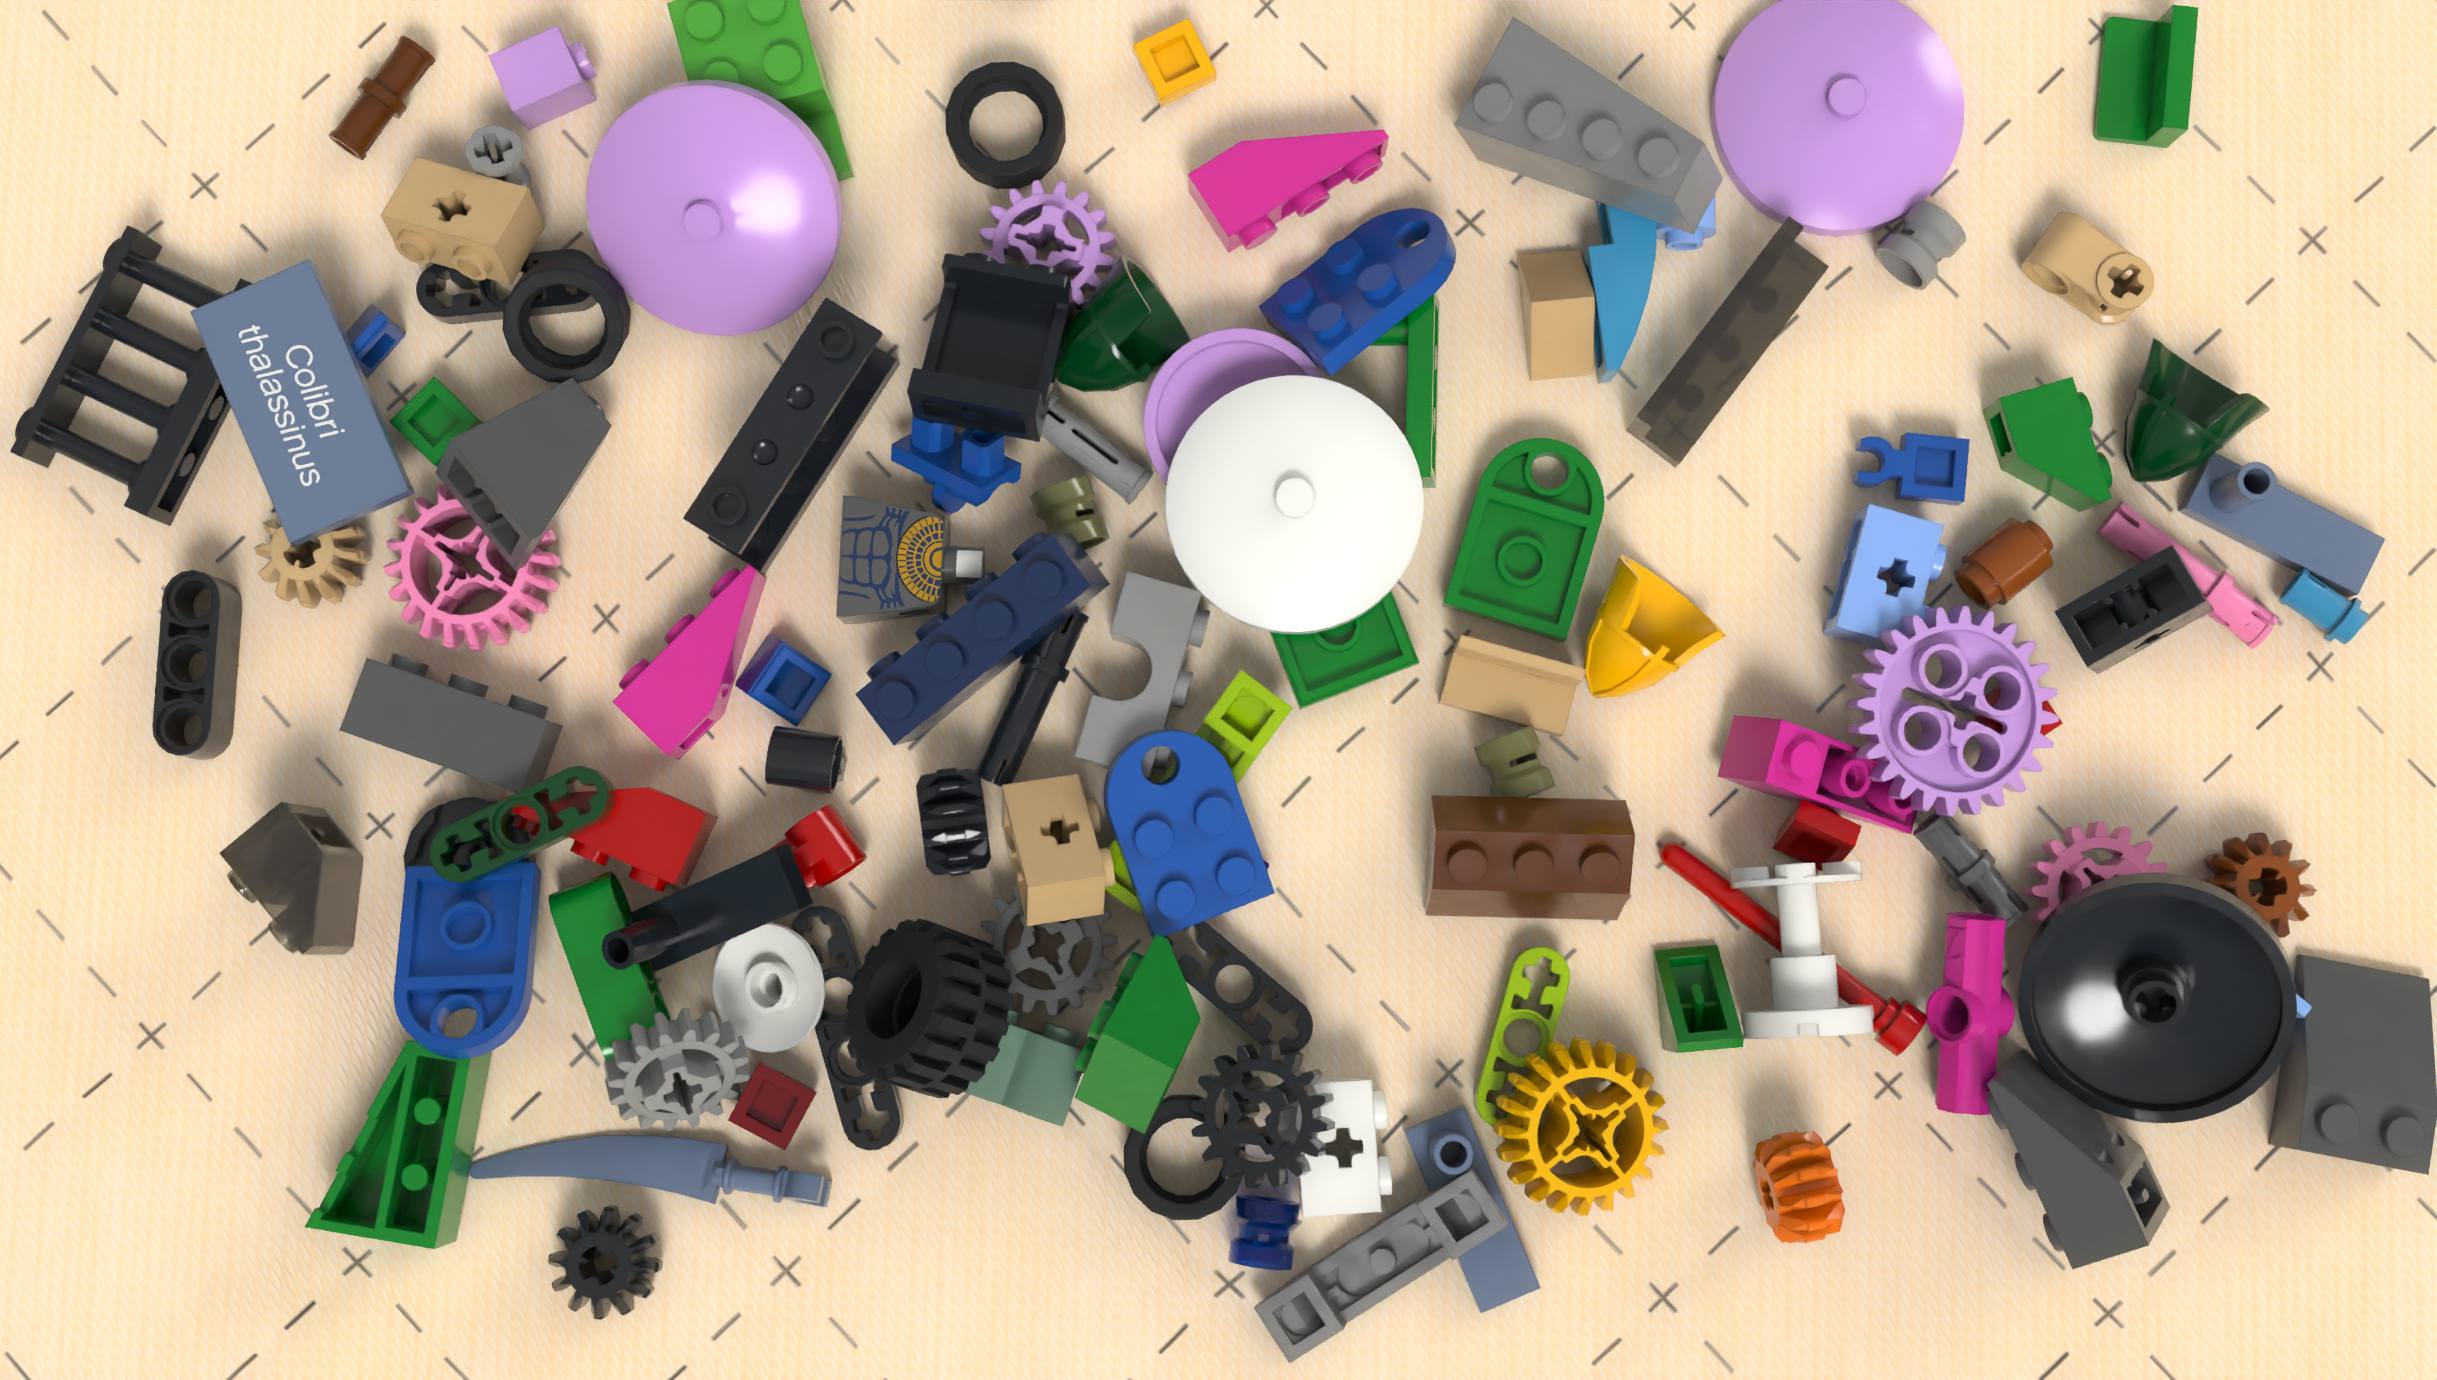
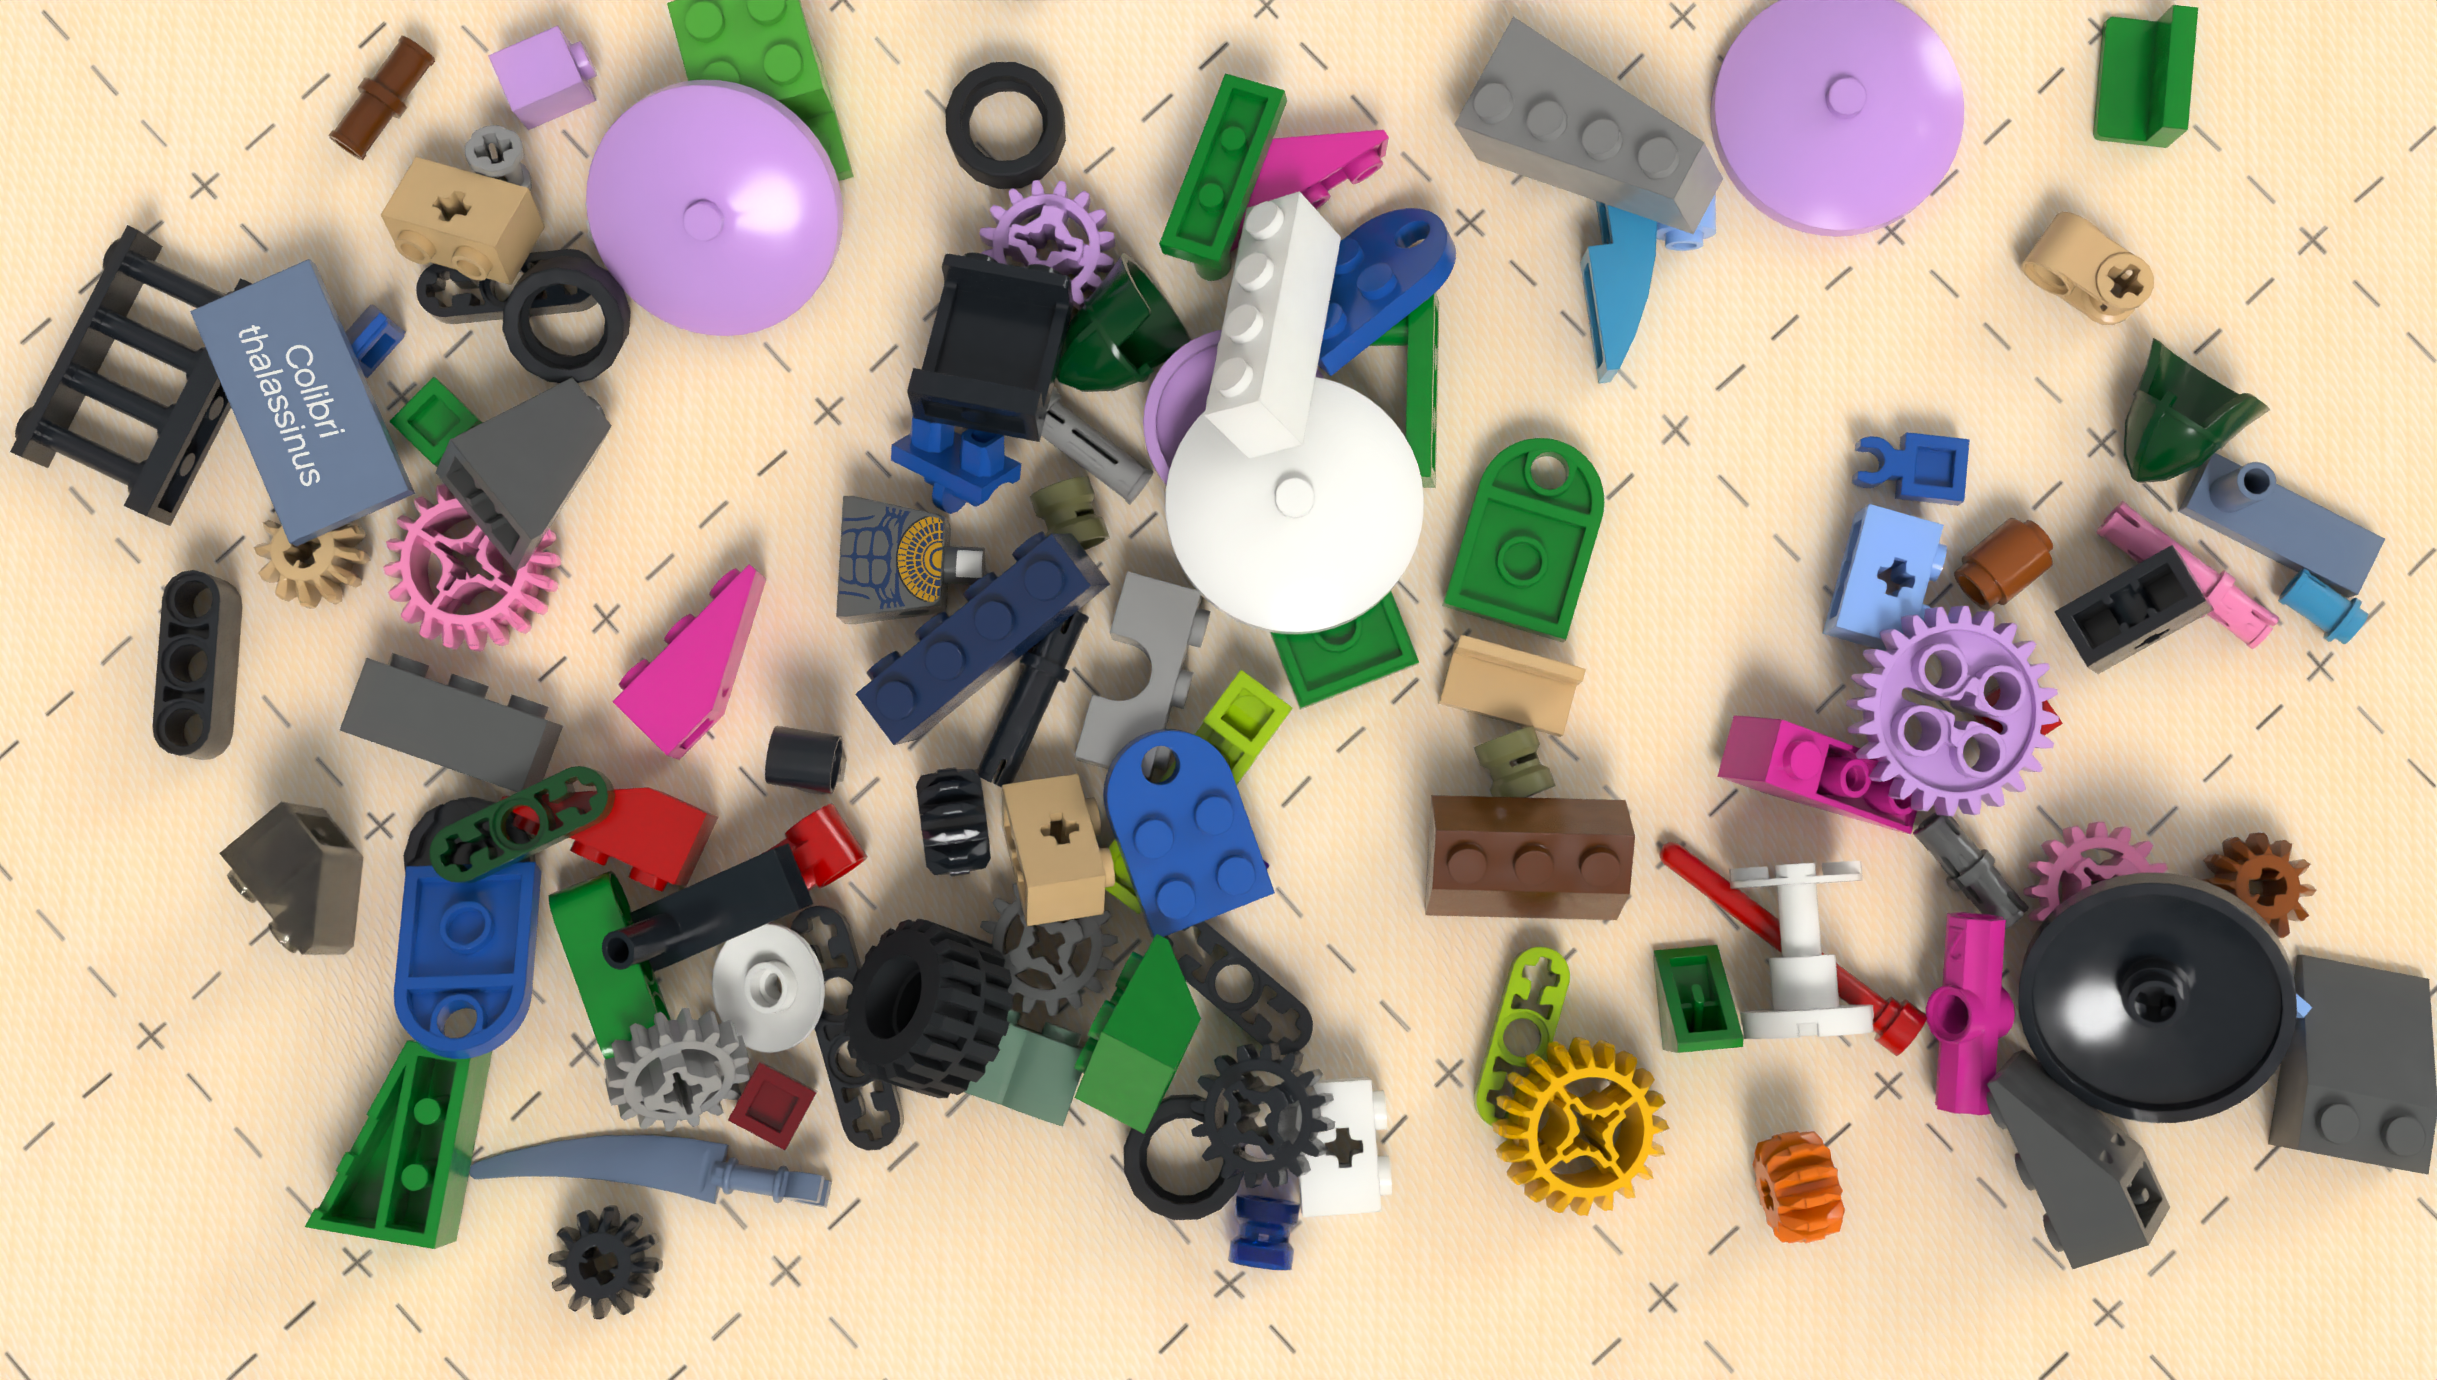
(783, 679): blue slope -> none
(793, 437): black fence -> none
(1174, 62): yellow plate -> none
(1223, 175): none -> green piece
(1273, 326): none -> white brick
(1380, 1263): flat silver slope -> none
(1499, 1265): sand blue piece -> none
(1557, 314): tan slope -> none
(1642, 632): yellow helmet -> none
(1728, 346): clear smoke fence -> none
(1816, 835): red plate -> none
(1923, 242): light grey wheel -> none
(2048, 443): green slope -> none

